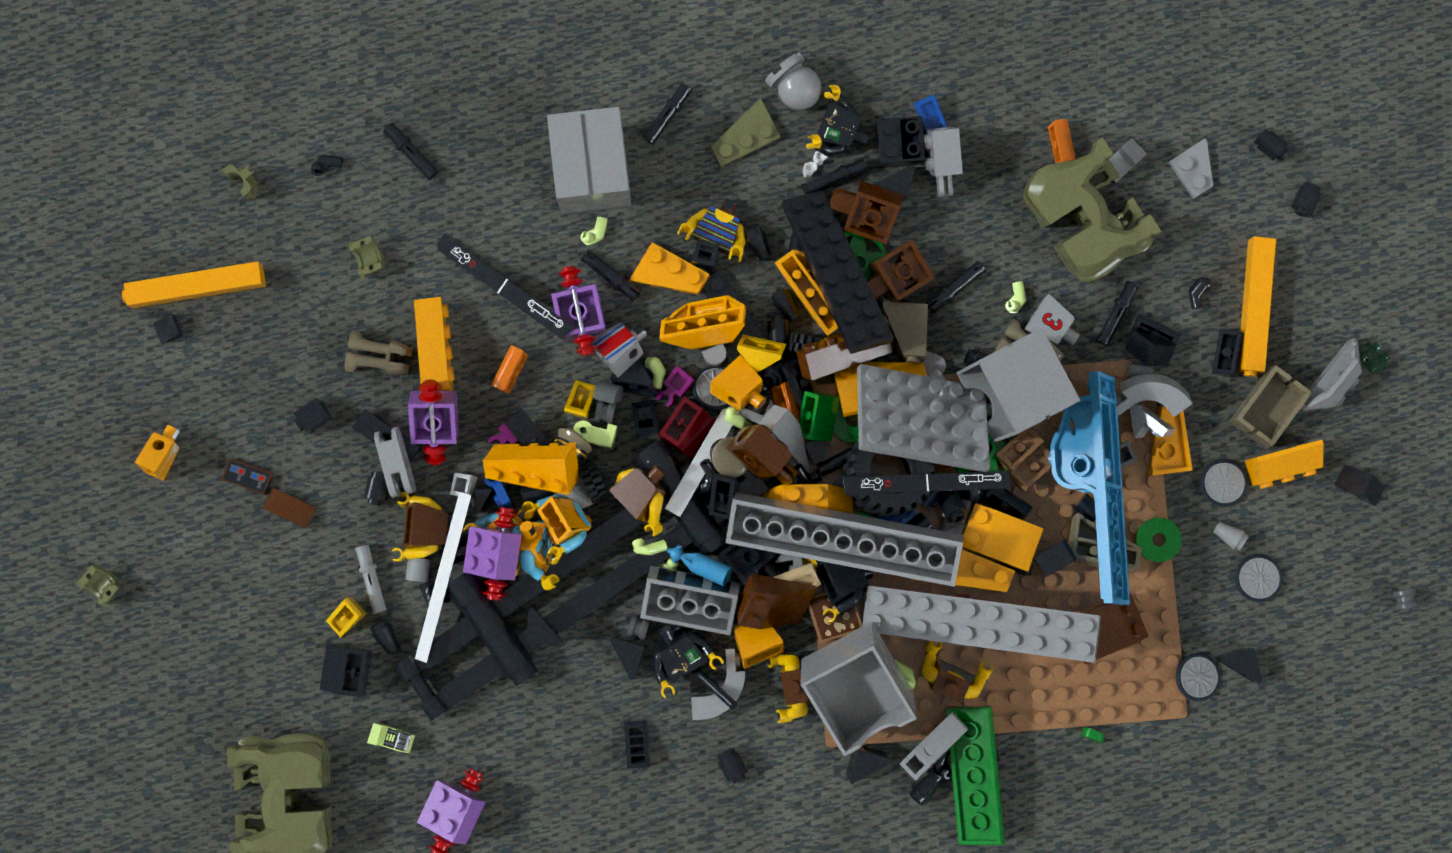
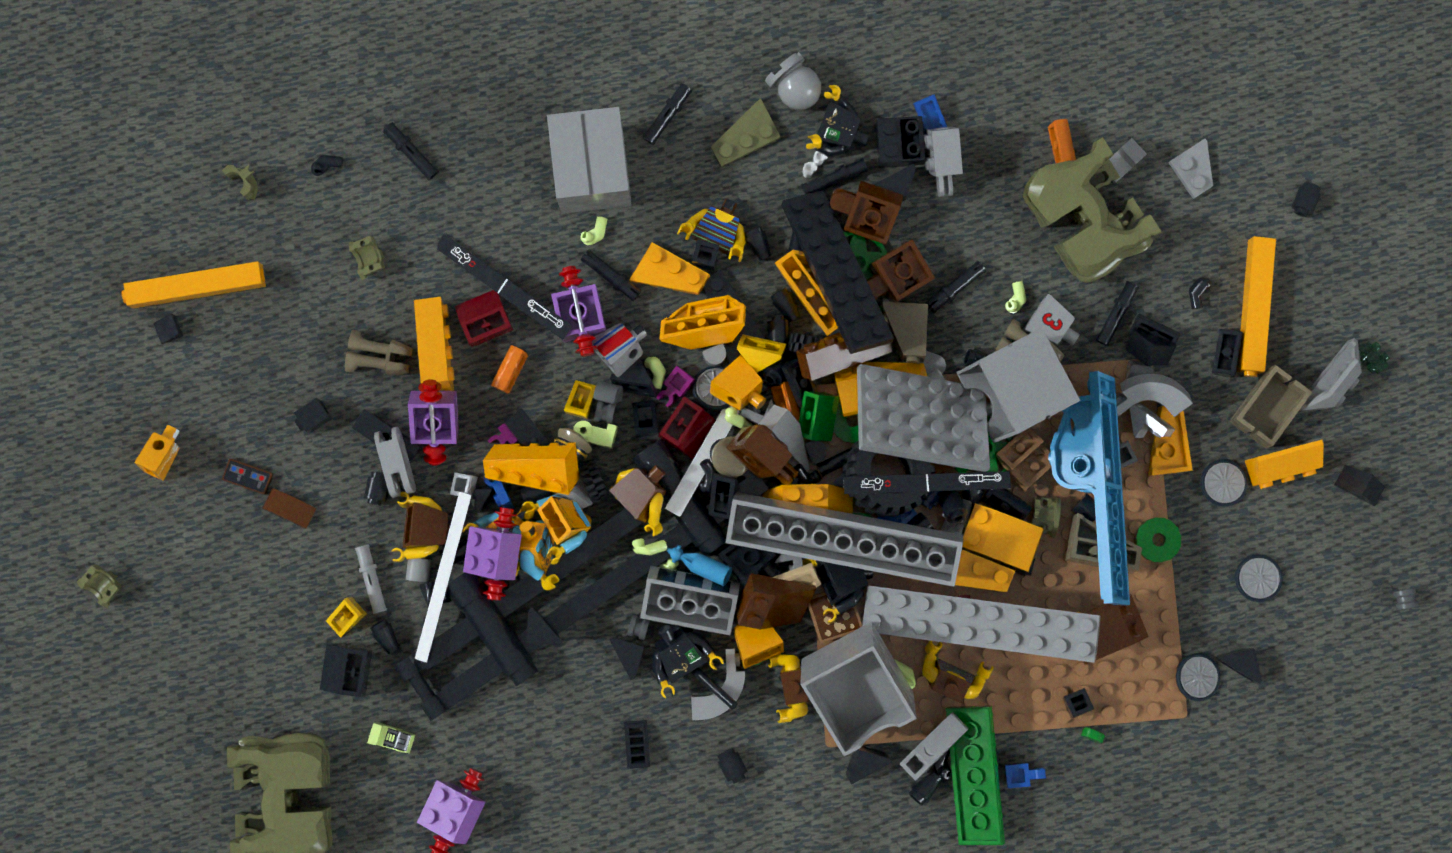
(483, 318): none -> dark red slope
(1019, 775): none -> blue plate
(1047, 515): none -> olive piece
(1055, 557): black slope -> none
(1078, 703): none -> black brick
(1231, 535): light grey cone -> none
(1271, 145): black brick -> none

